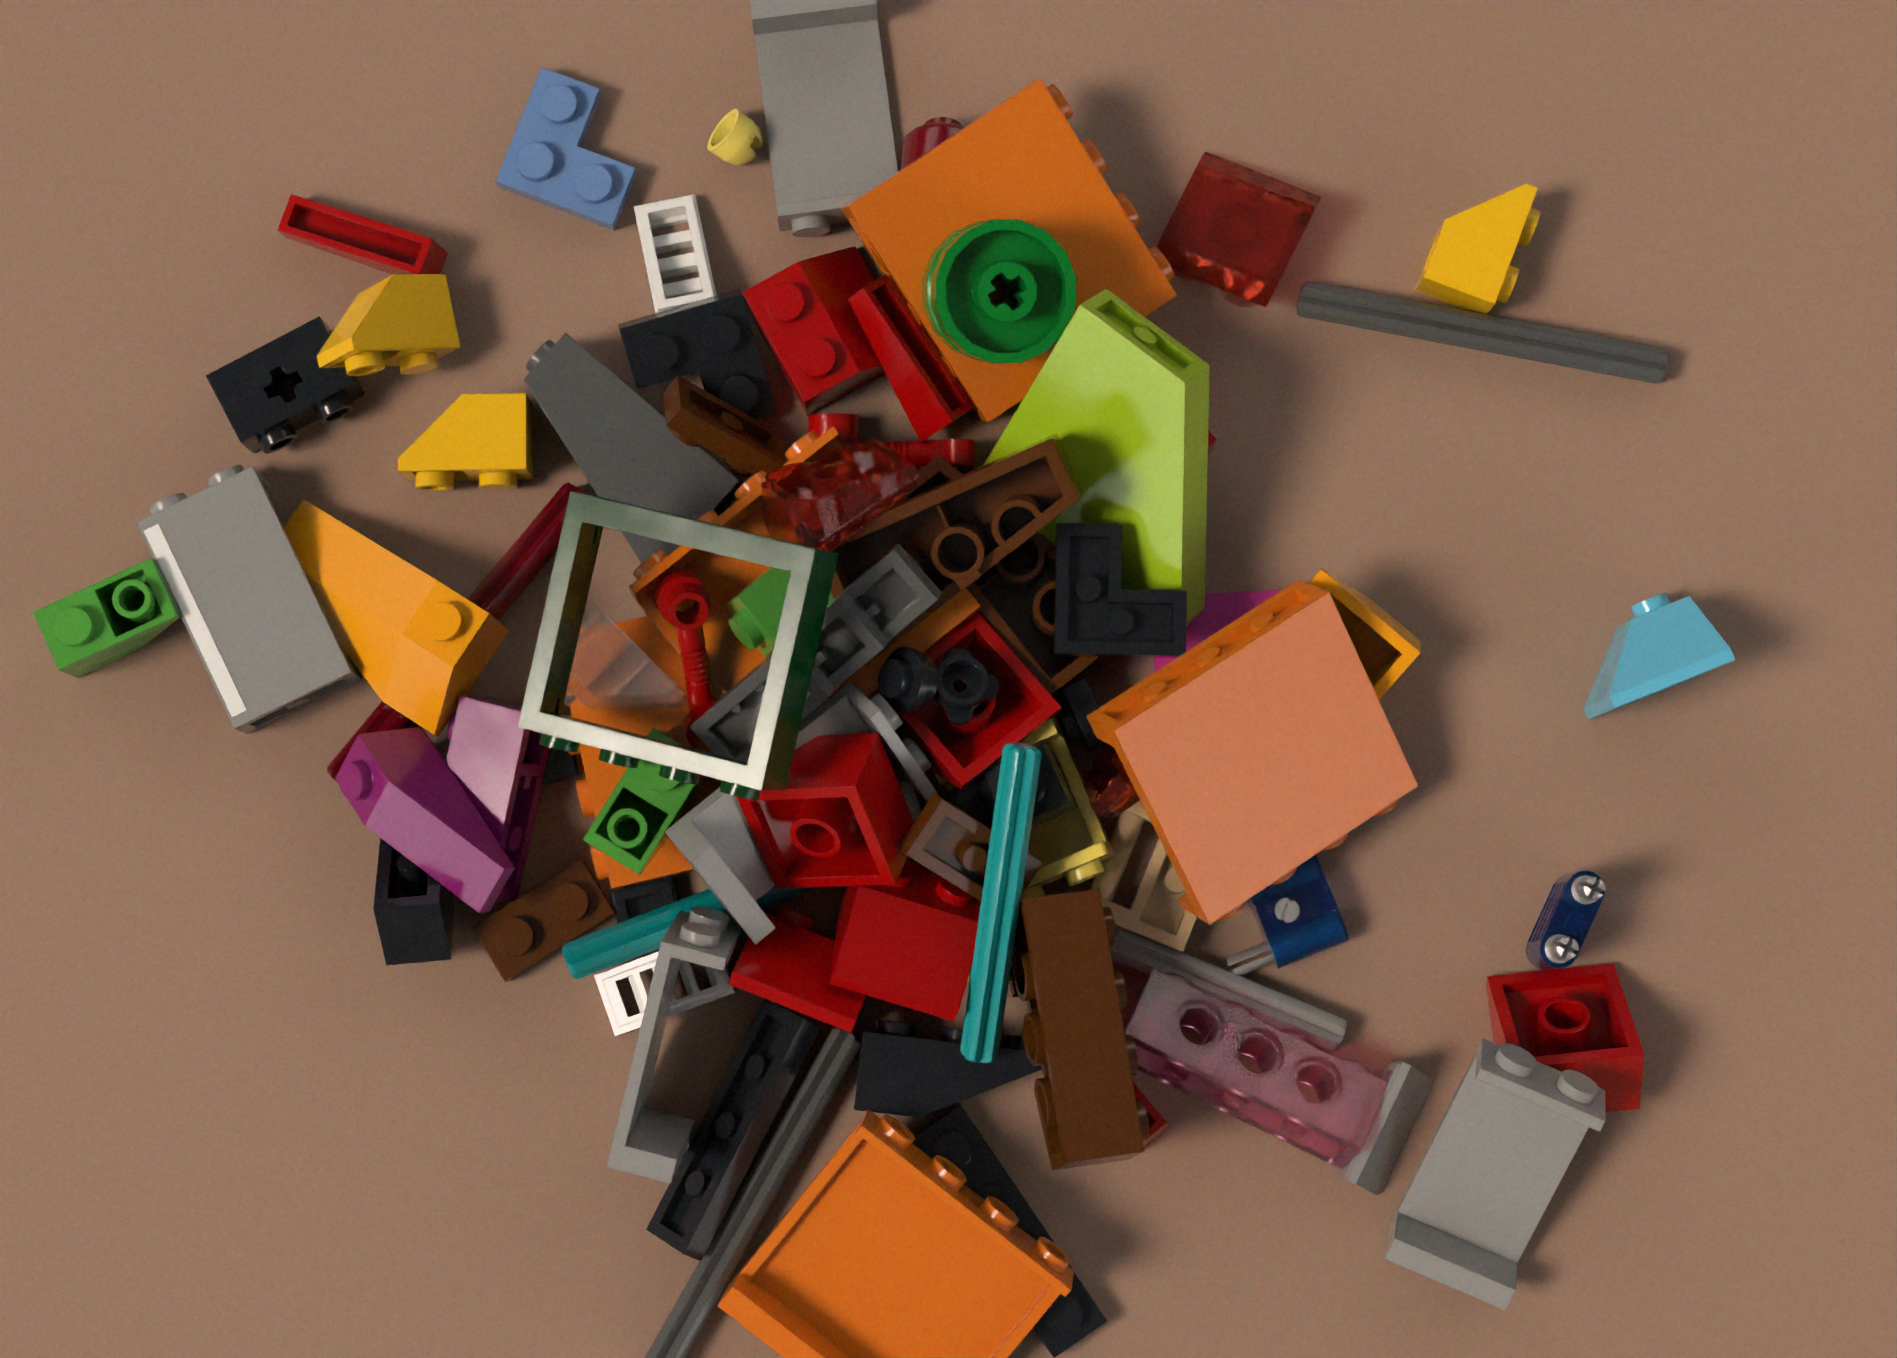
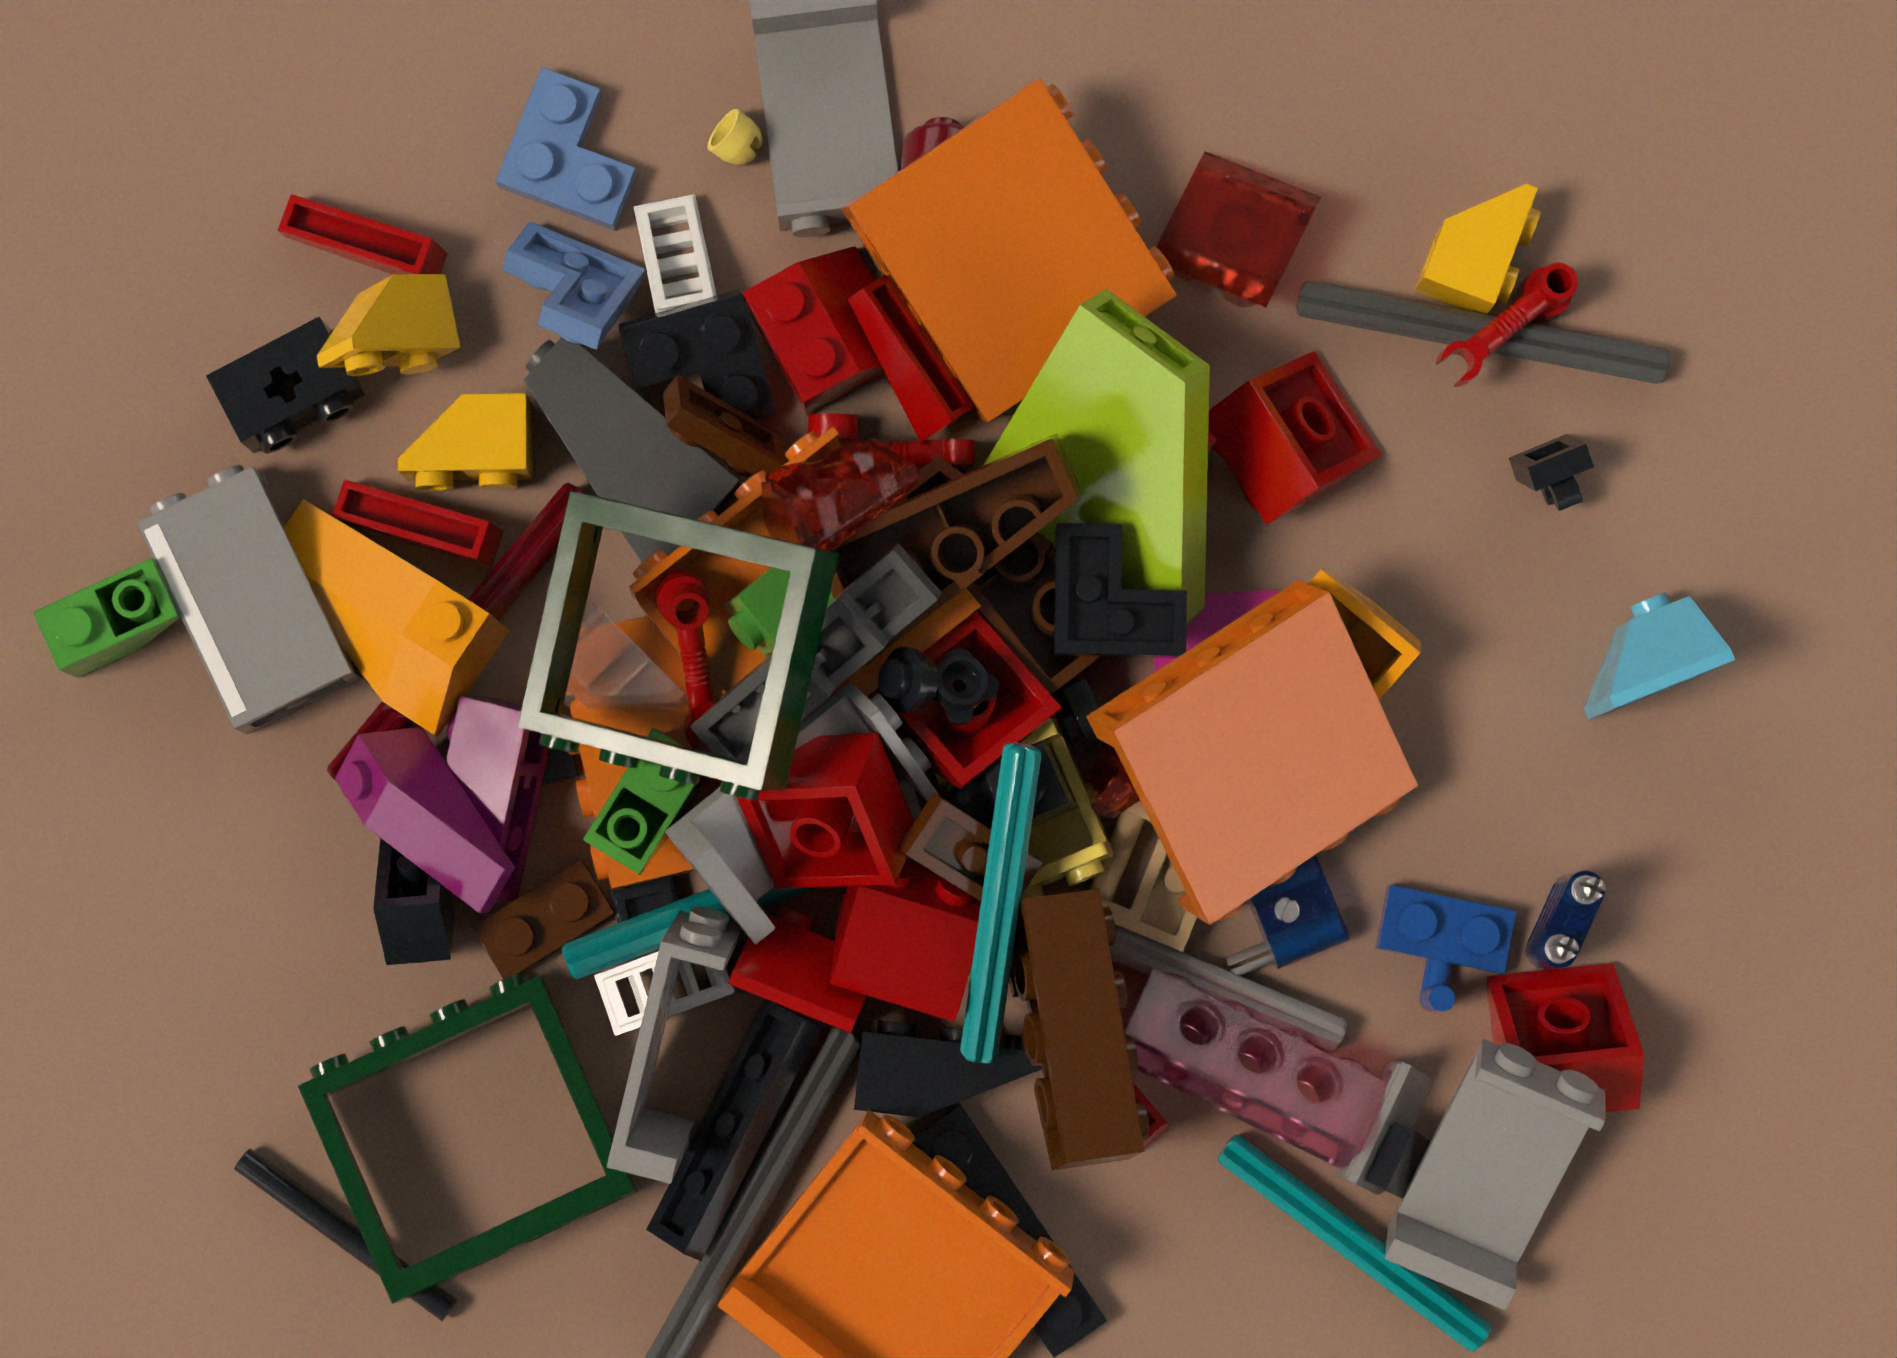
(329, 1223): none -> black bar
(398, 1047): none -> dark green window
(418, 523): none -> red piece
(585, 283): none -> medium blue plate
(1036, 282): green wheel -> none
(1290, 436): none -> red slope
(1353, 1242): none -> teal axle
(1398, 1159): none -> black tile
(1445, 934): none -> blue plate
(1533, 302): none -> red brick
(1553, 469): none -> black tile

